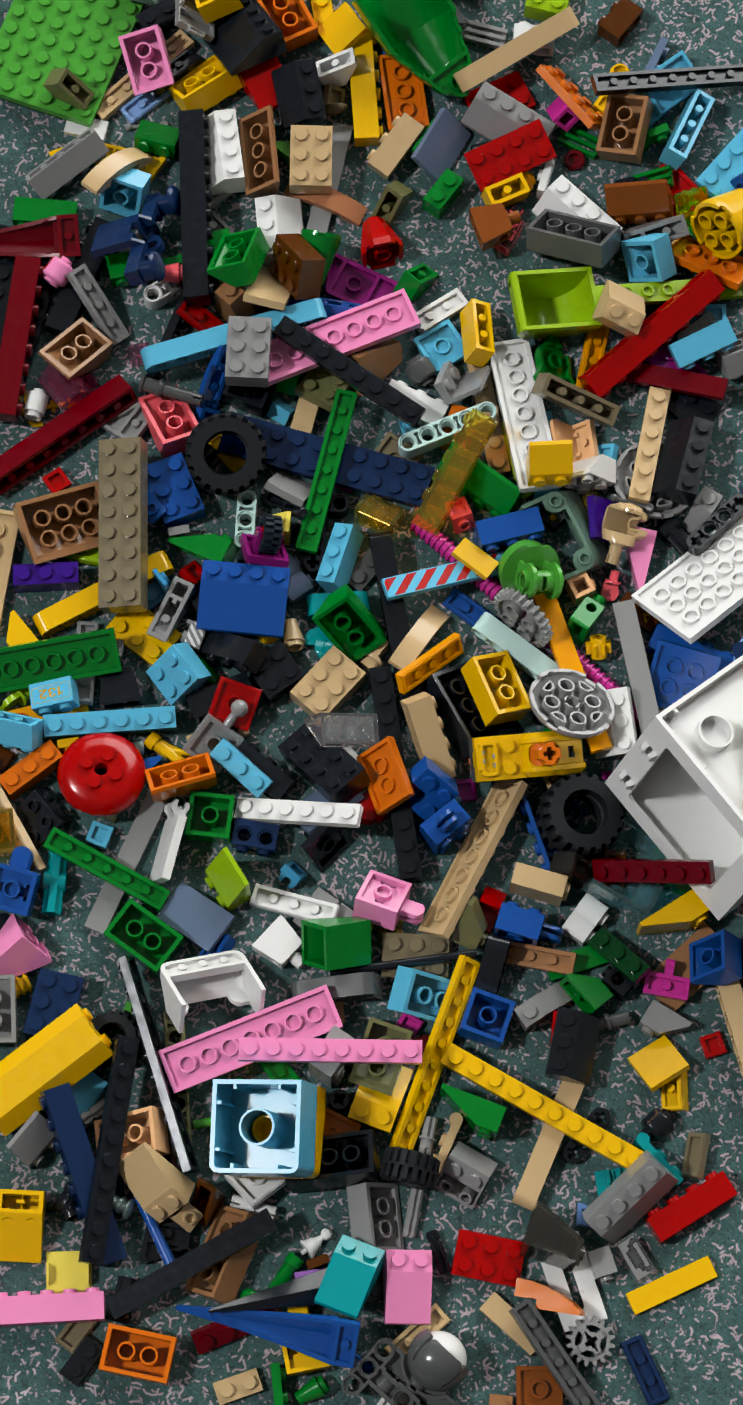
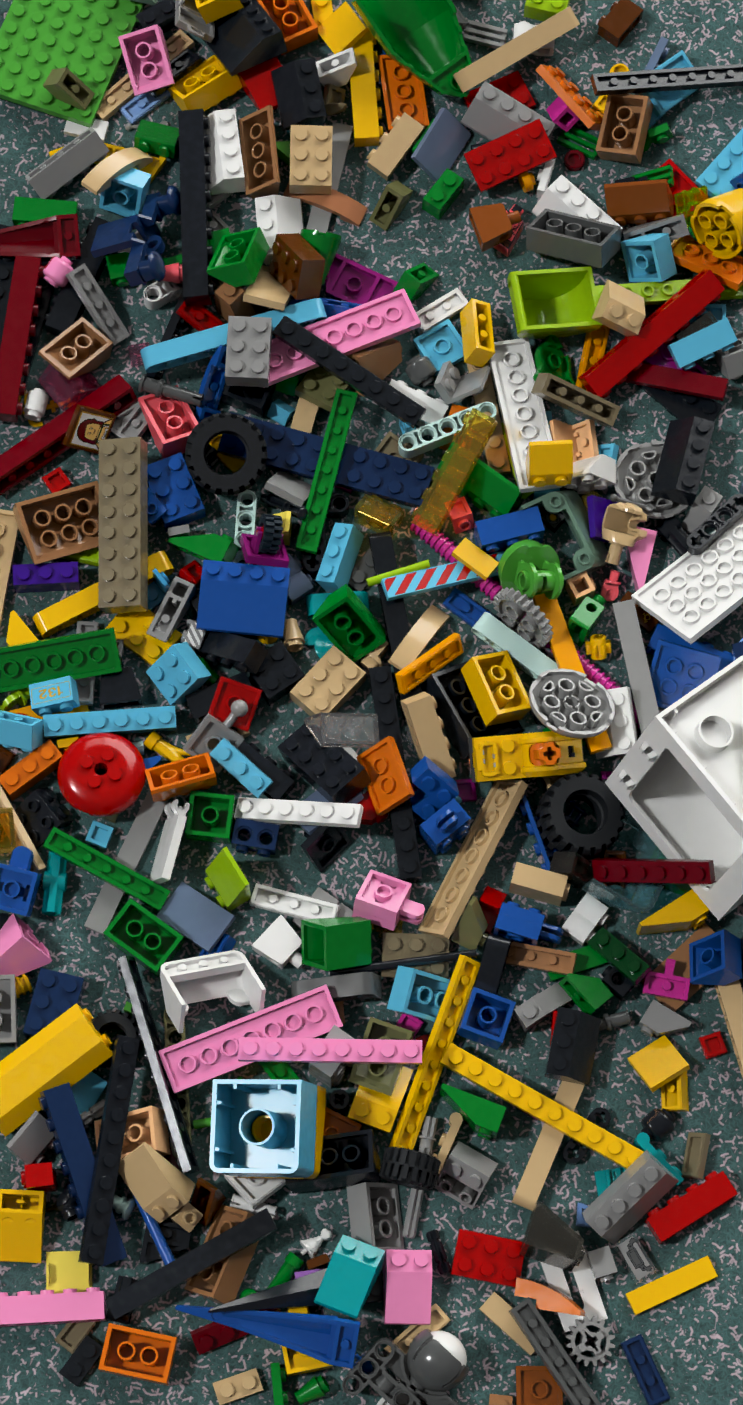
(39, 1177): none -> red brick
(88, 427): none -> tile
(294, 873): dark azure tile -> none
(379, 244): red cone -> none
(410, 568): none -> lime bar
(506, 191): yellow brick -> none
(649, 445): tan plate -> none
(687, 129): medium azure brick -> none

